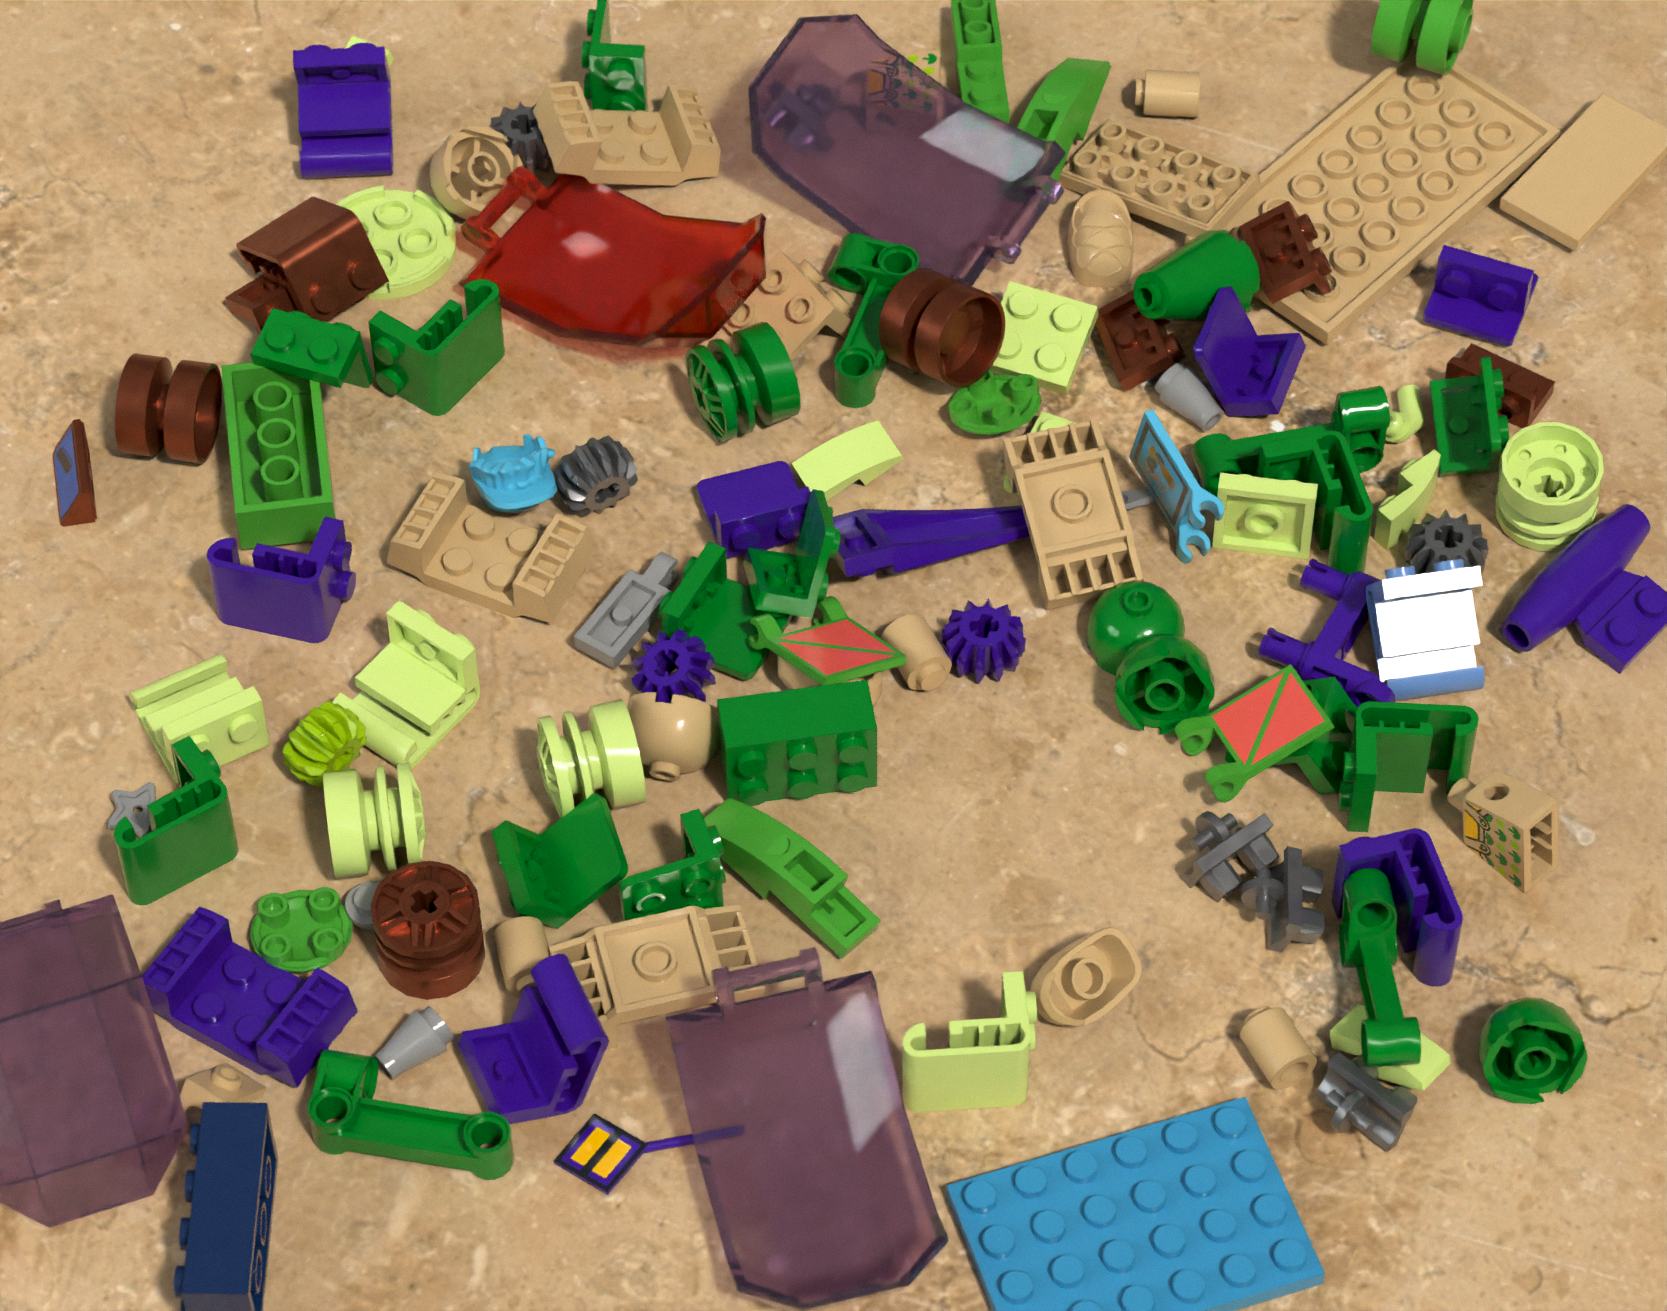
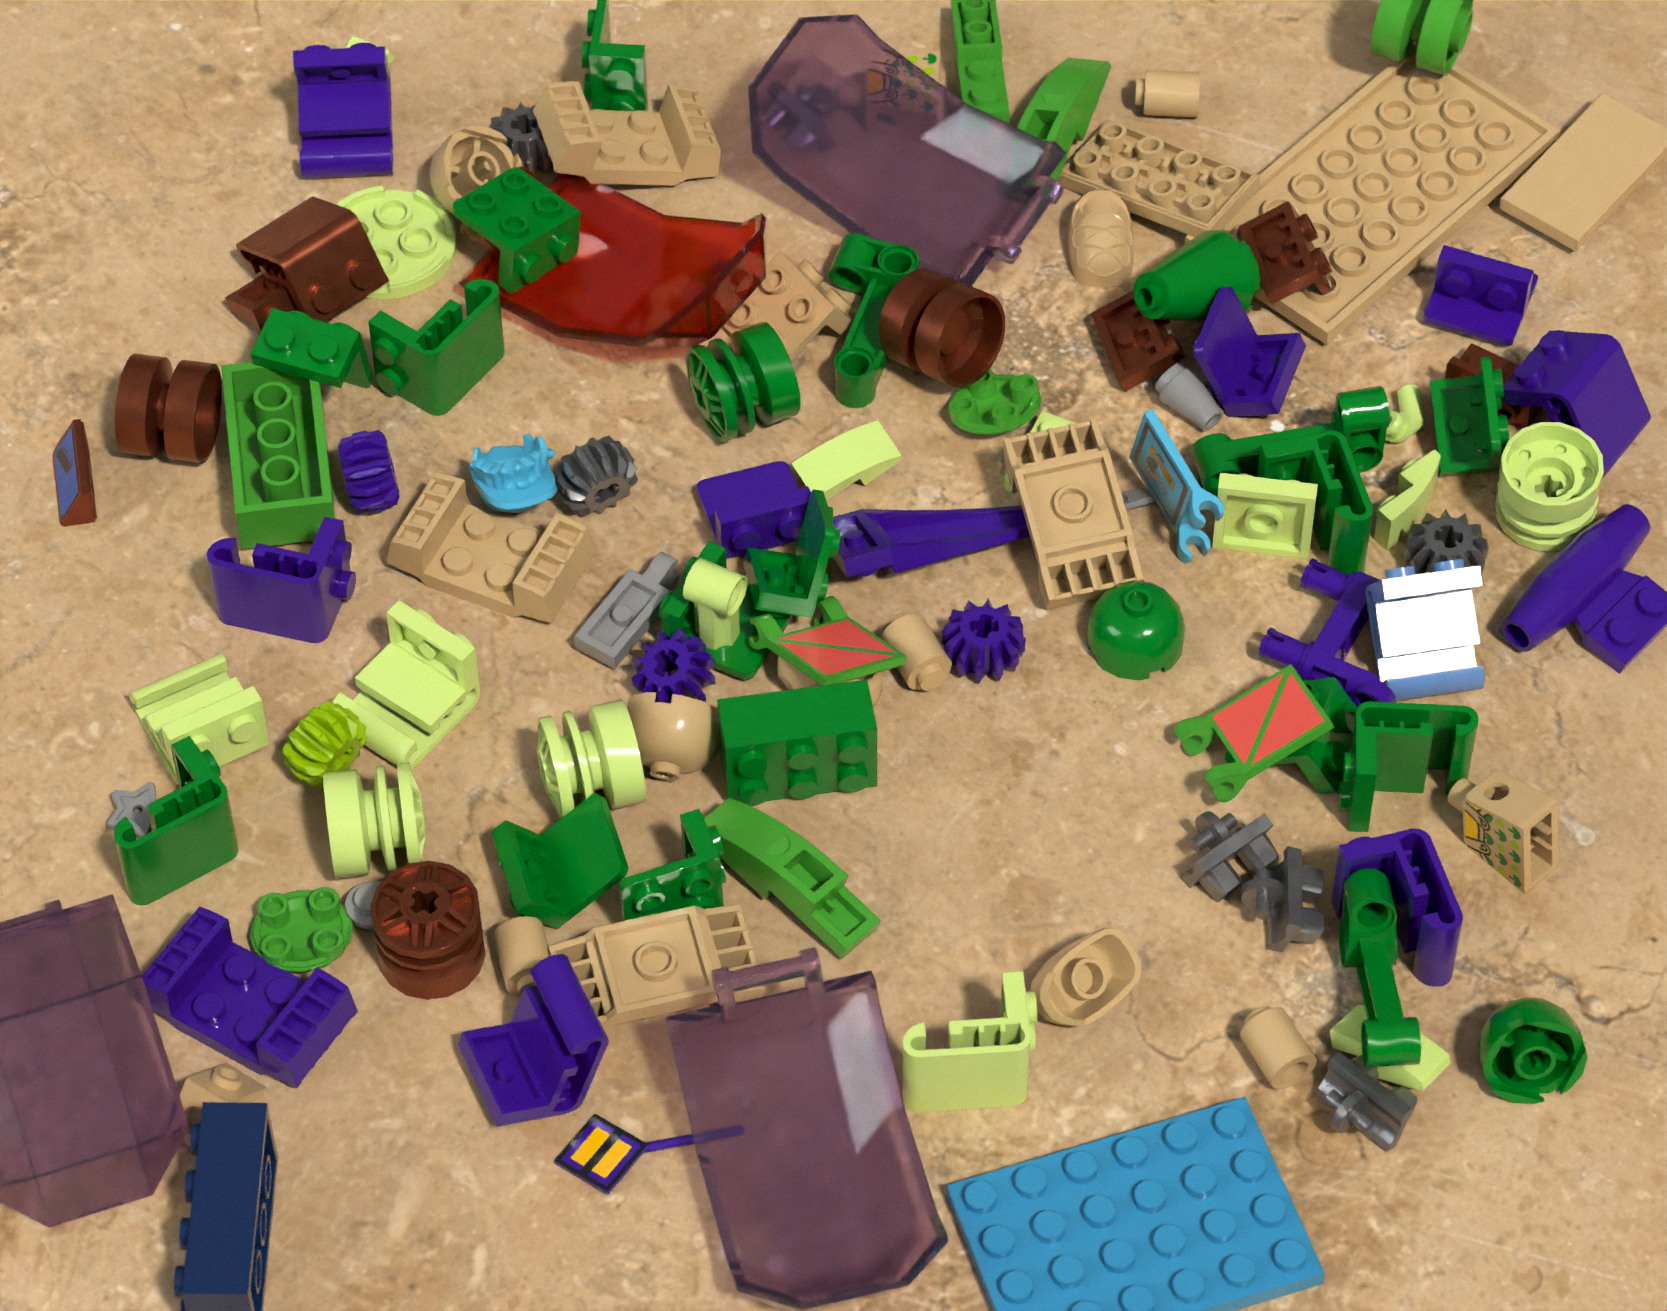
(368, 471): none -> dark purple gear
(396, 1130): green piece -> none
(414, 1043): light grey cone -> none
(525, 222): none -> green bracket
(716, 601): none -> yellowish green piece
(1044, 336): yellowish green plate -> none
(1163, 682): green cylinder -> none
(1583, 385): none -> dark purple piece

